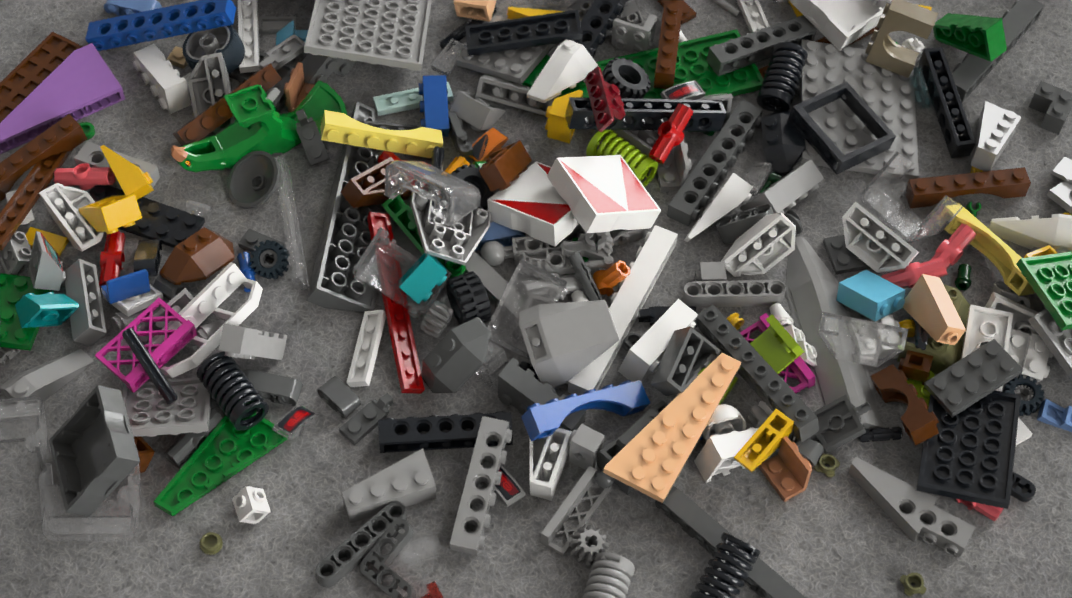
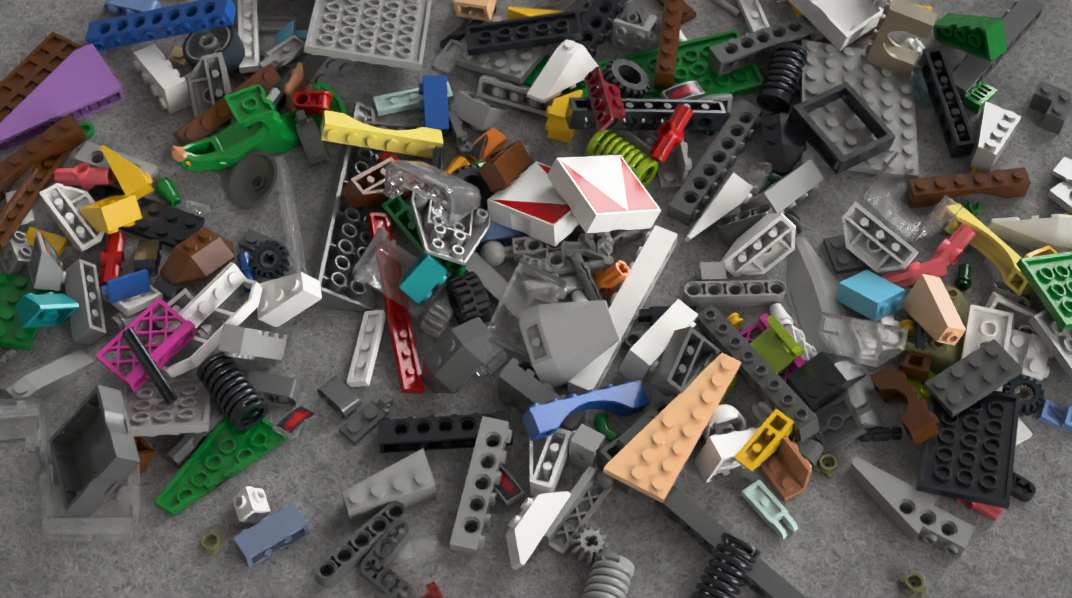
(168, 191): none -> green cone
(271, 535): none -> sand blue brick
(287, 297): none -> white wedge
(313, 102): none -> red piece
(532, 524): none -> white wedge
(602, 427): none -> green arm
(769, 508): none -> light aqua hinge
(824, 378): none -> black wedge
(970, 99): none -> green slope

